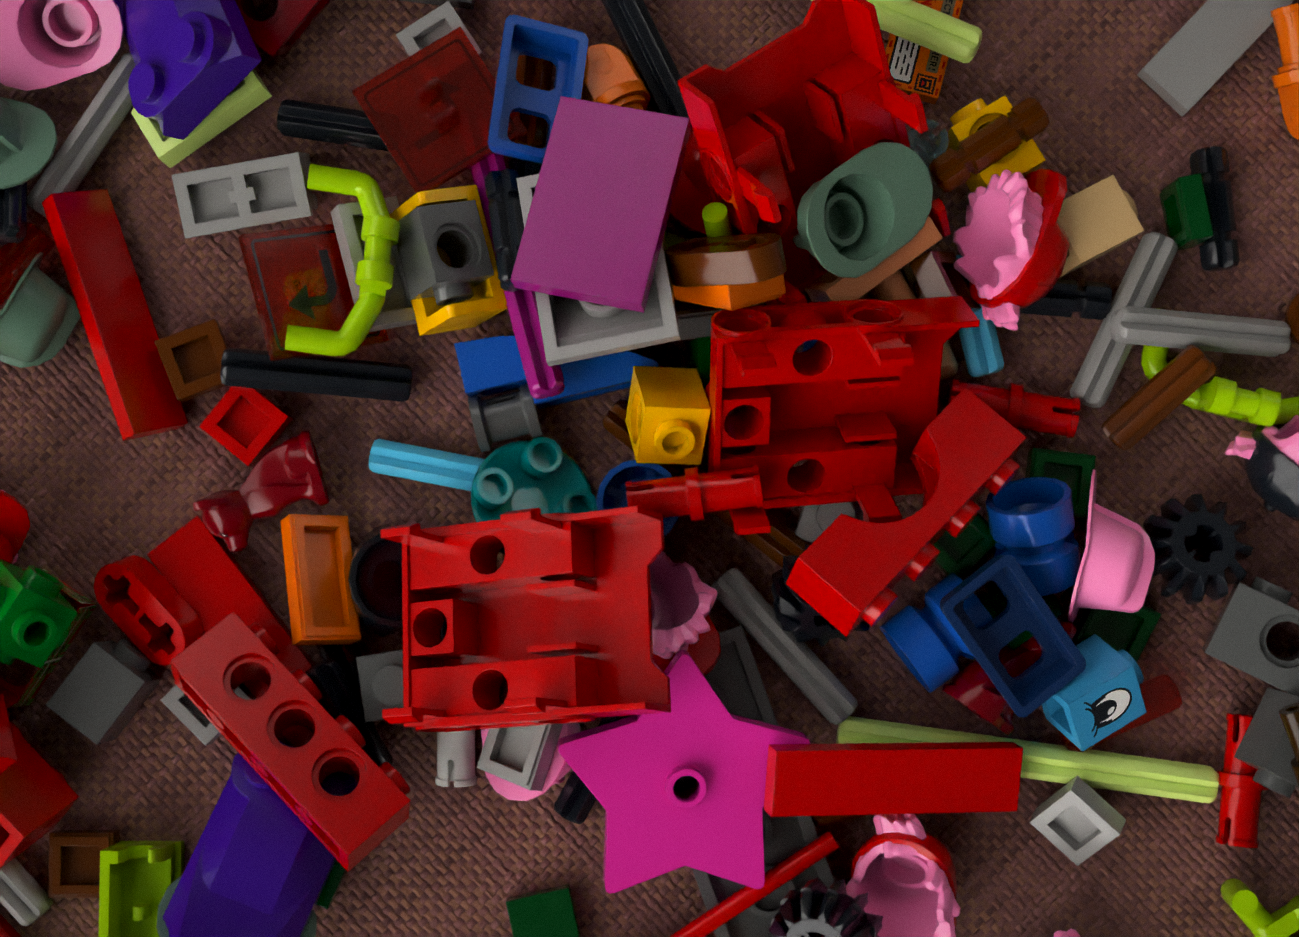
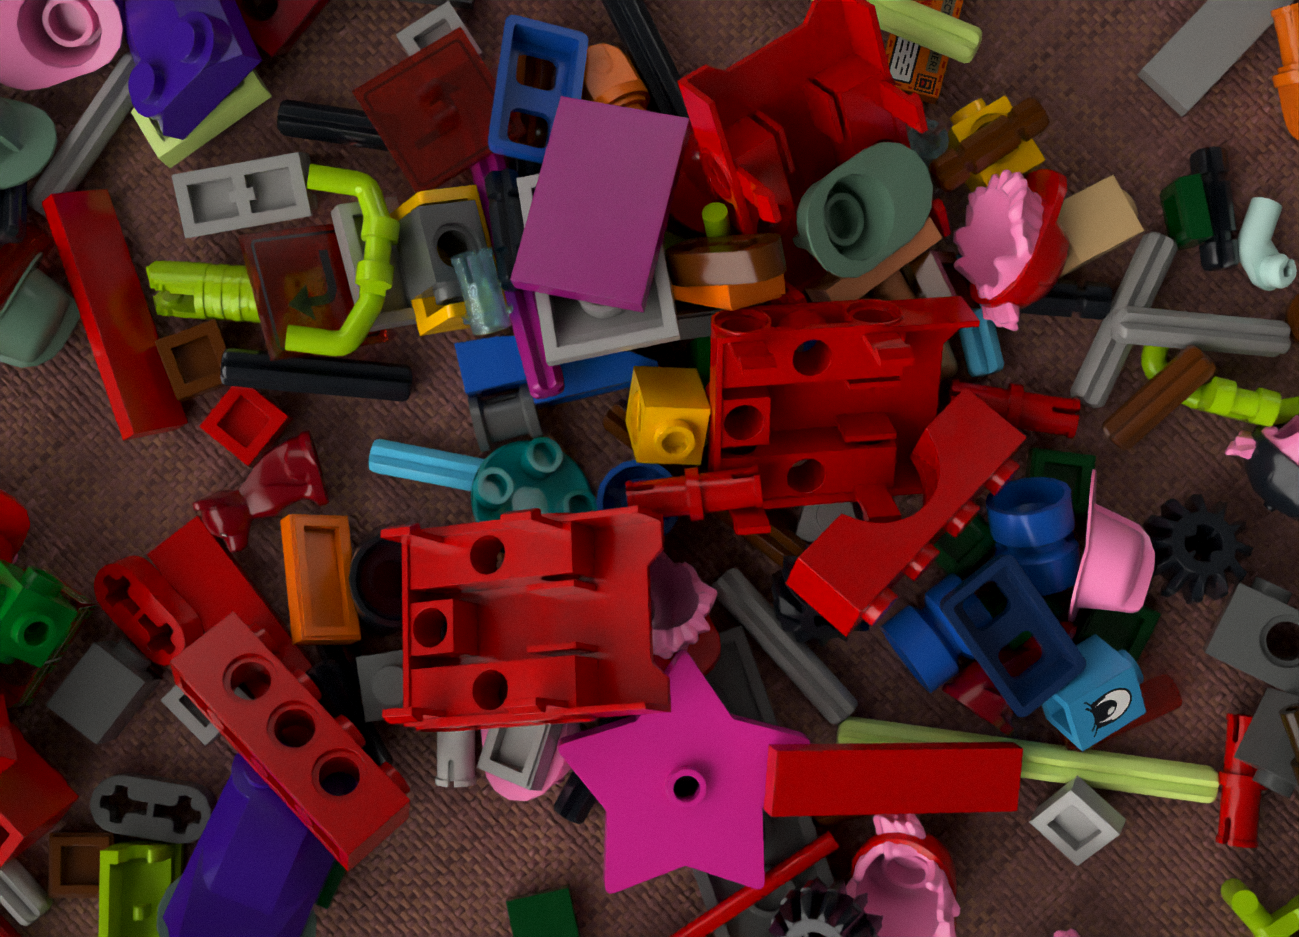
(151, 822): none -> dark grey beam
(202, 291): none -> lime hinge
(481, 292): none -> clear light blue pin
(1257, 252): none -> light aqua arm

